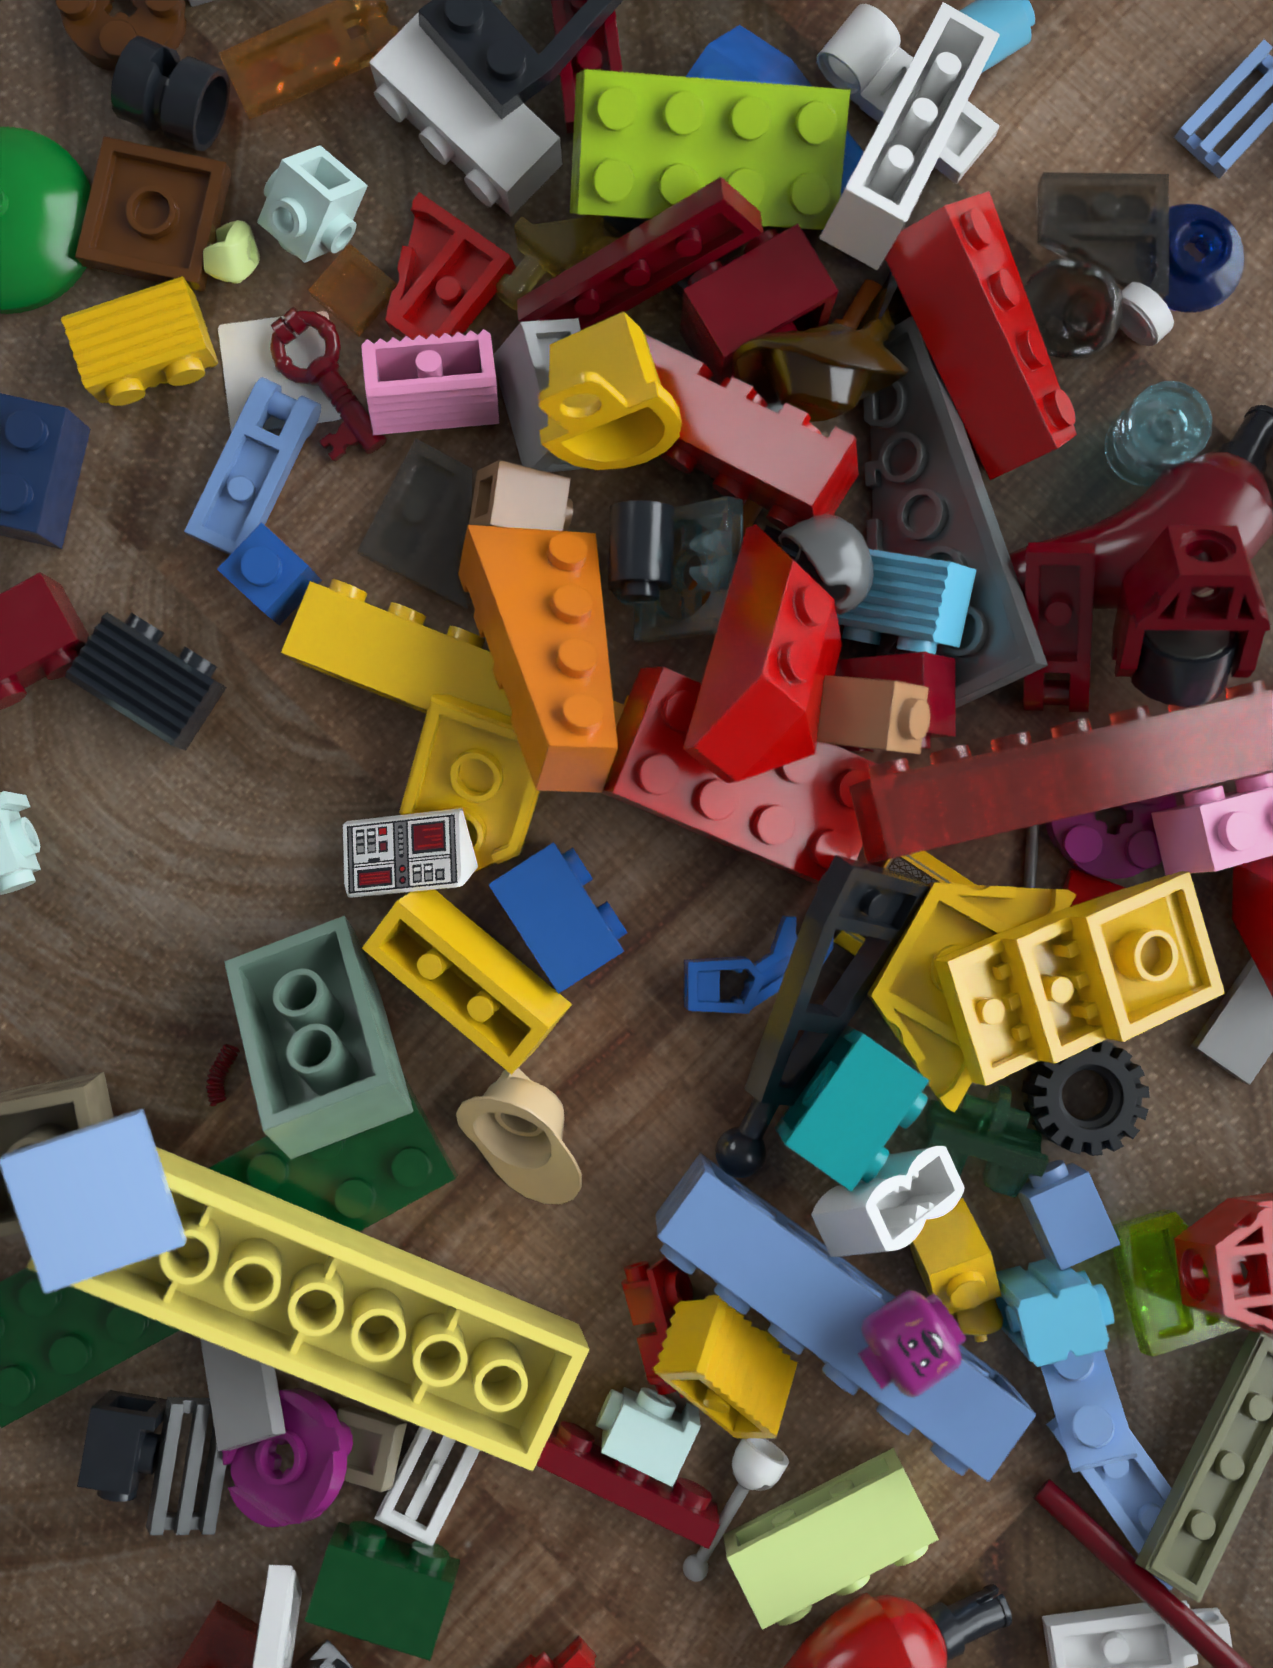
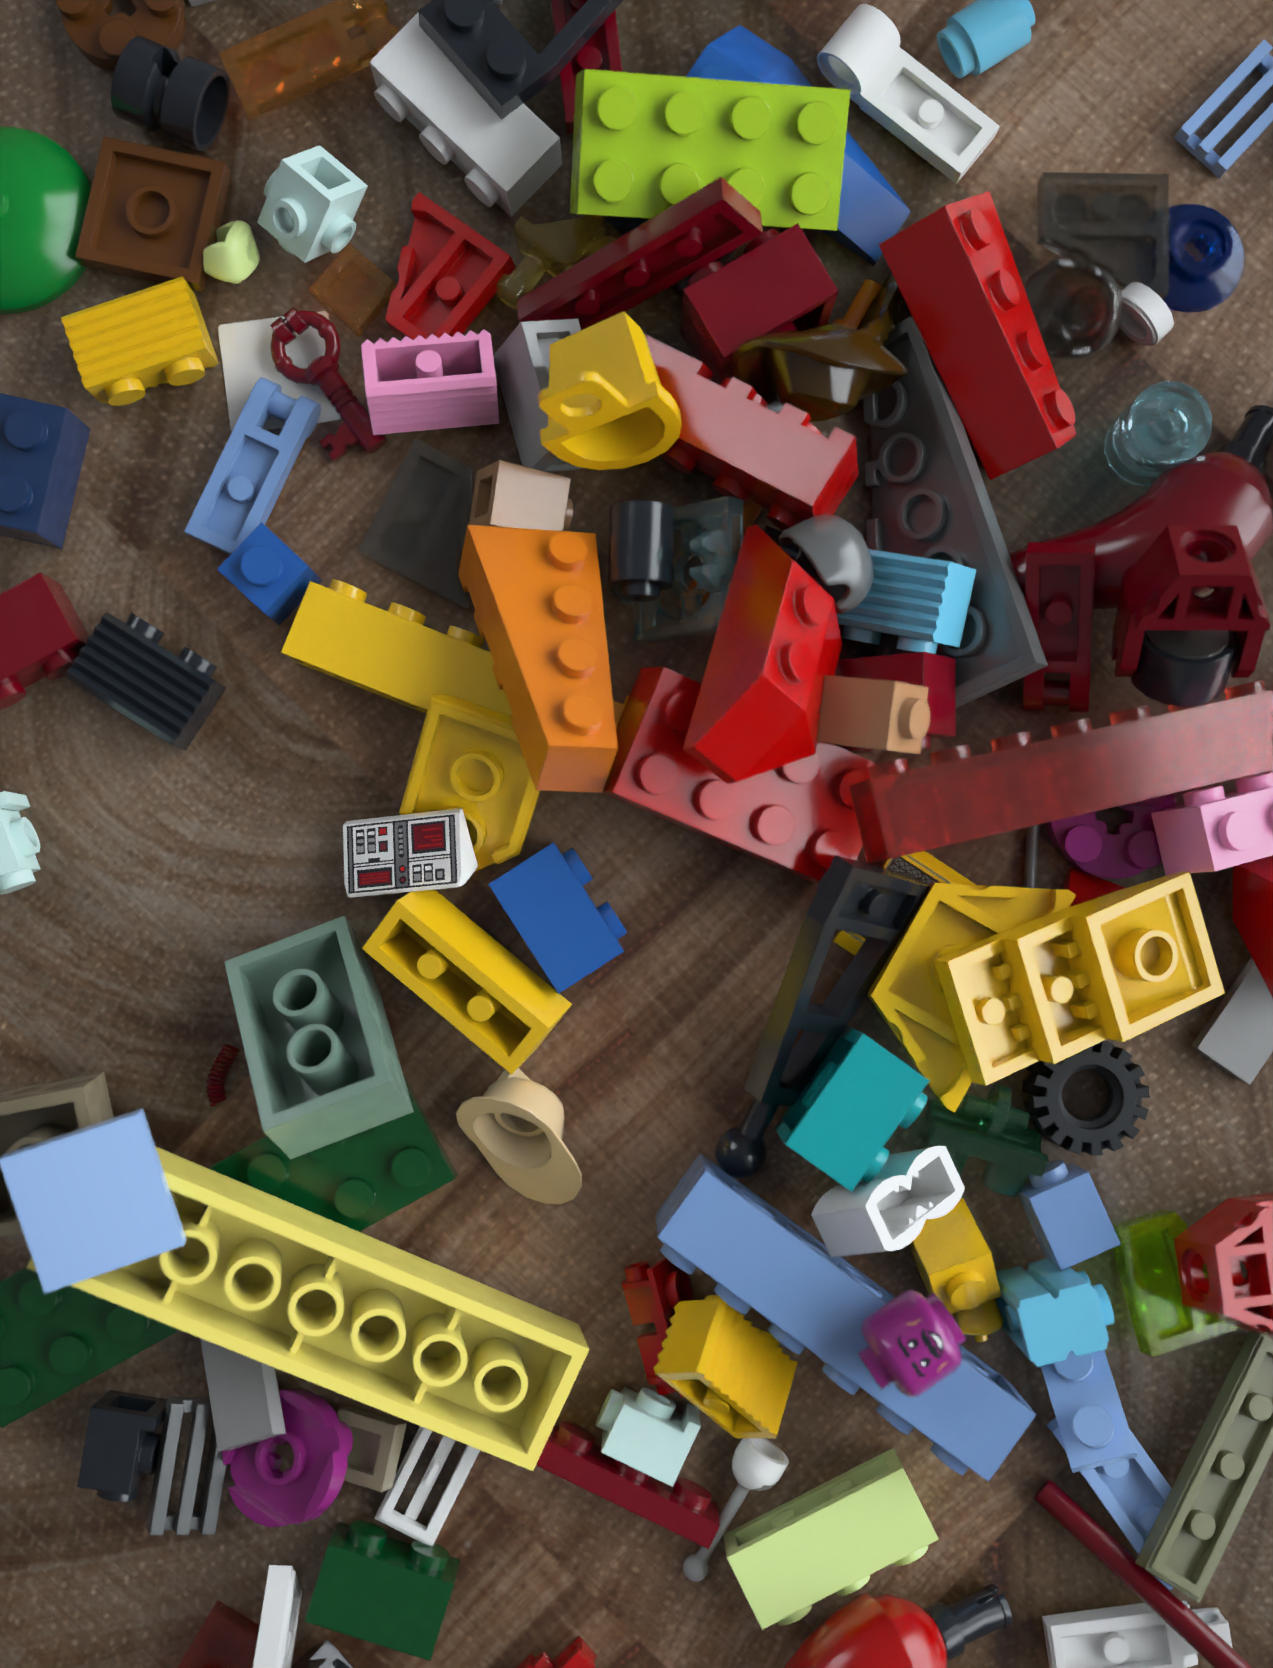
(764, 978): blue piece -> none
(910, 137): white brick -> none

